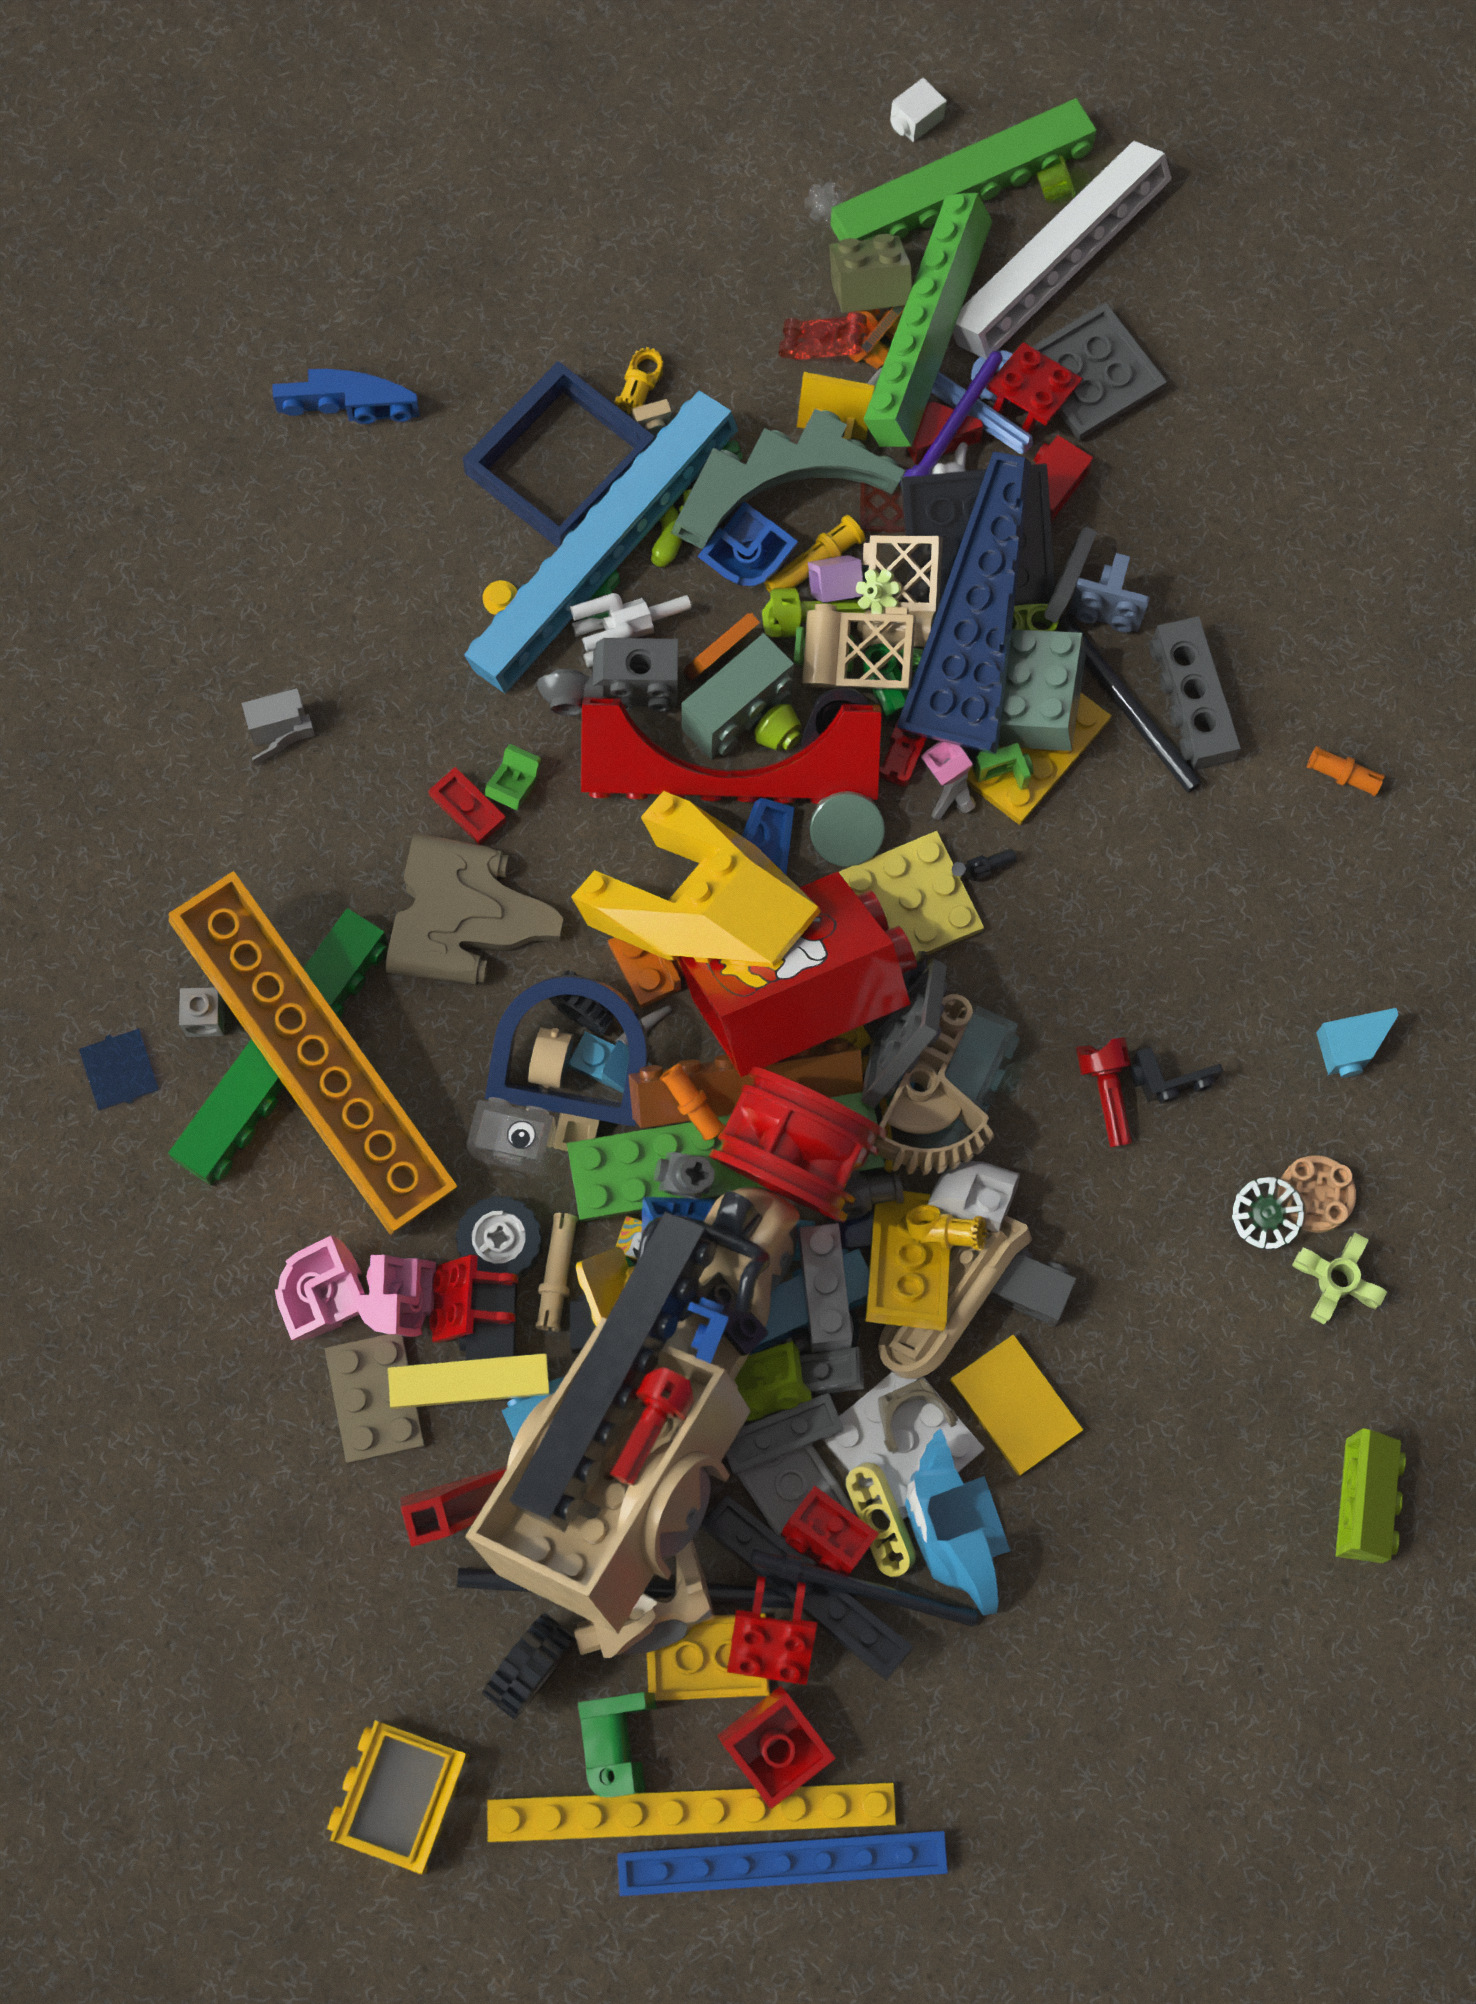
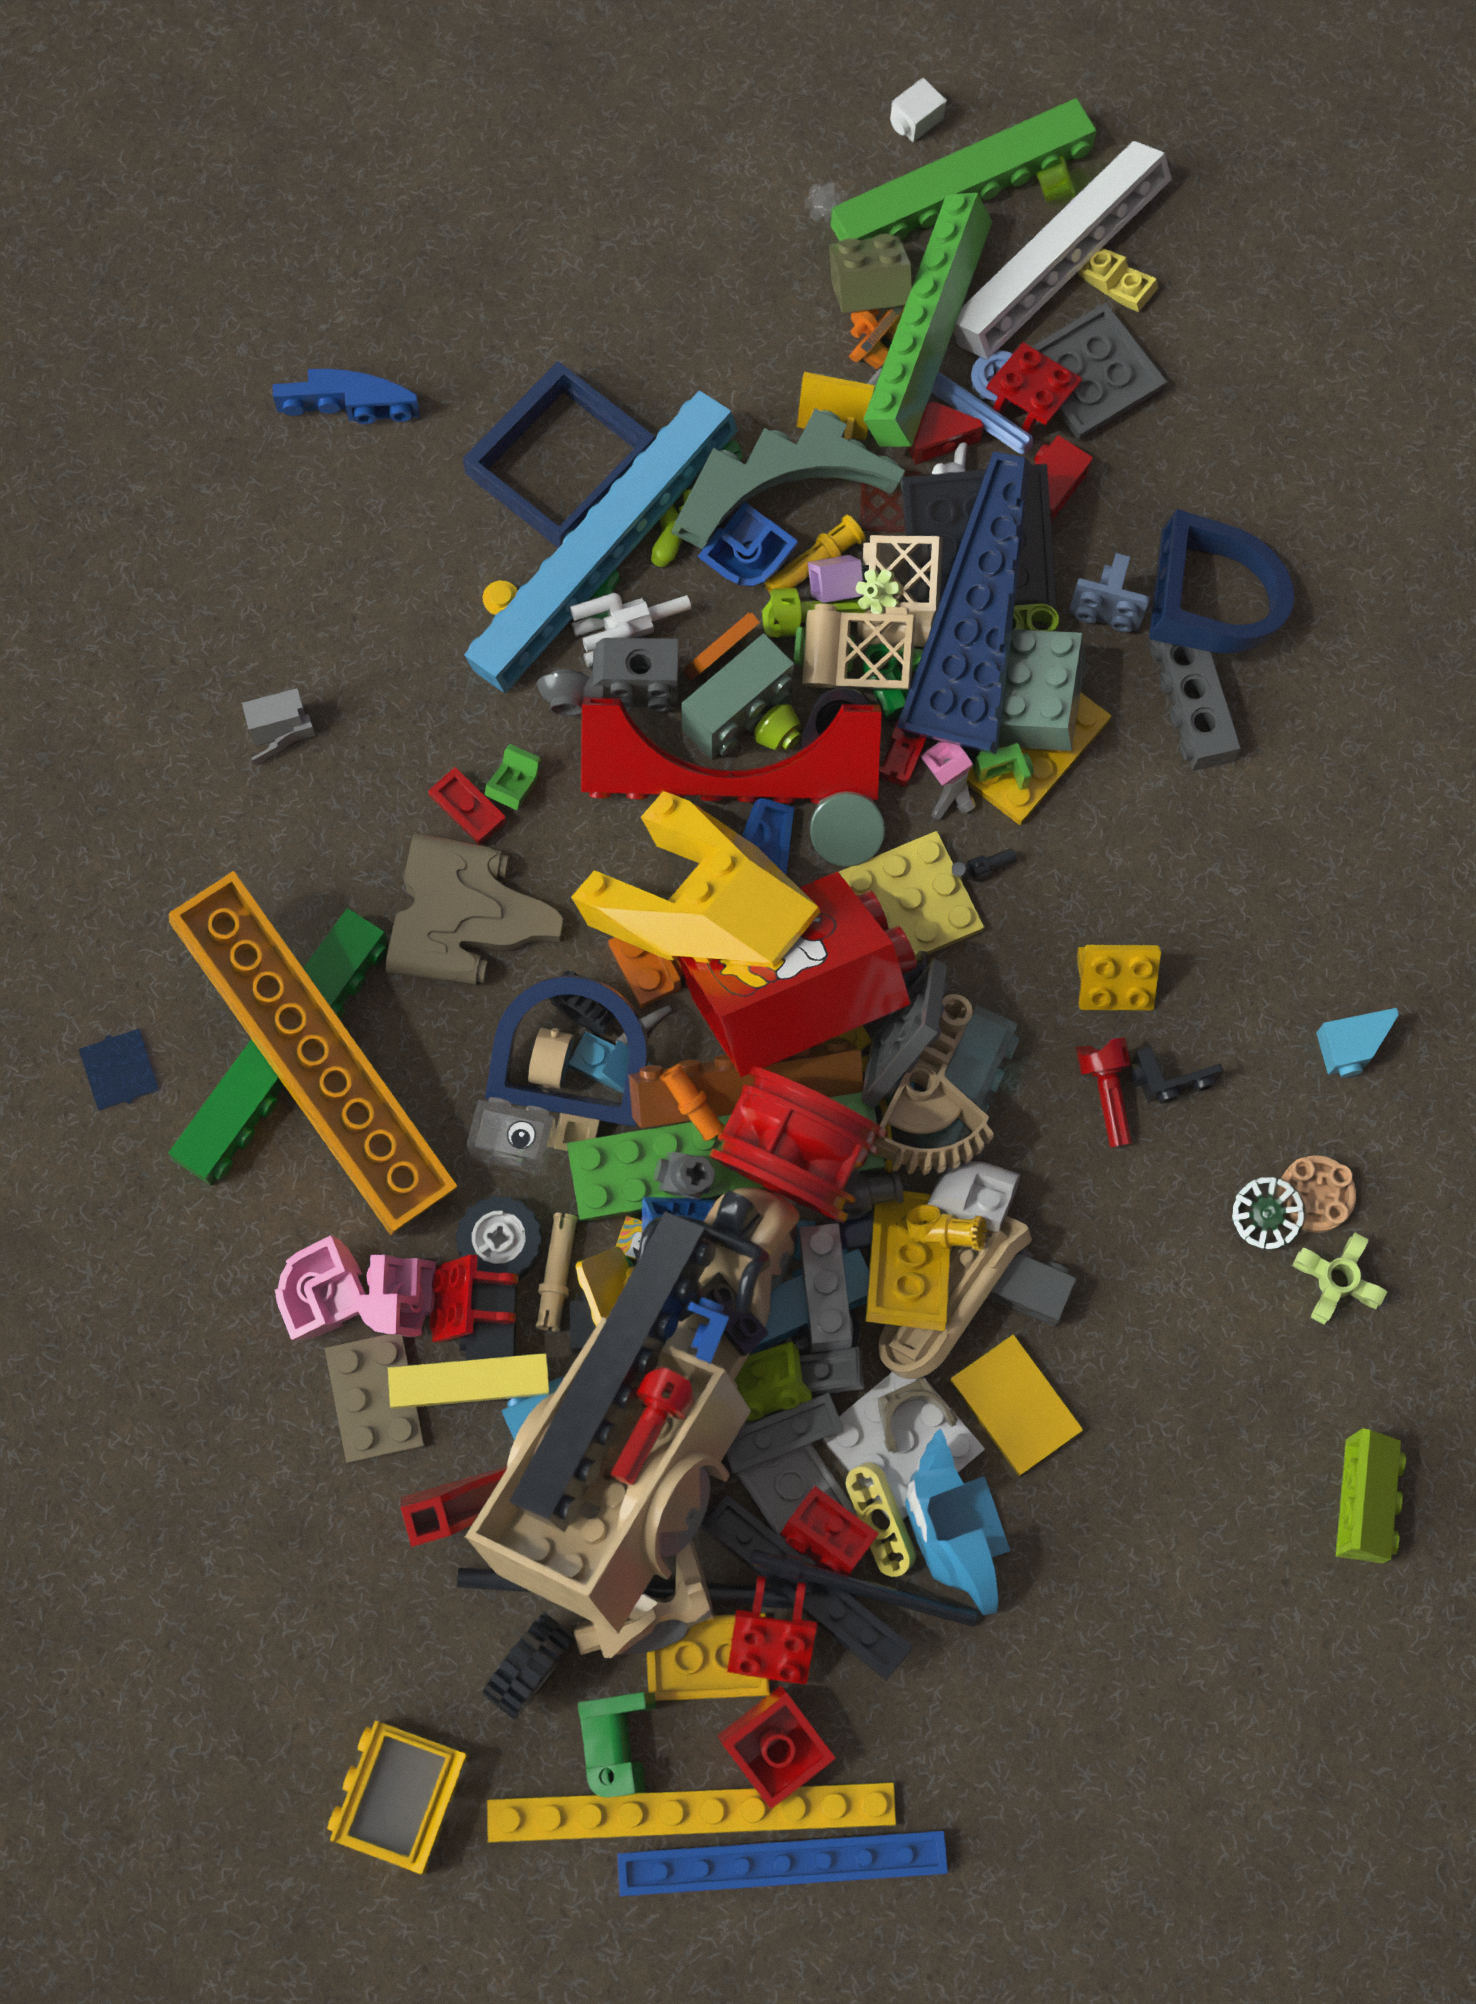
(201, 1012): light grey brick -> none
(638, 382): yellow connector -> none
(653, 416): tan plate -> none
(823, 337): clear red plate -> none
(957, 416): dark purple piece -> none
(1070, 574): dark grey tile -> none
(1114, 278): none -> light yellow slope
(1118, 976): none -> yellow bracket
(1134, 710): black piece -> none
(1194, 631): none -> dark blue window
(1345, 771): orange pin -> none

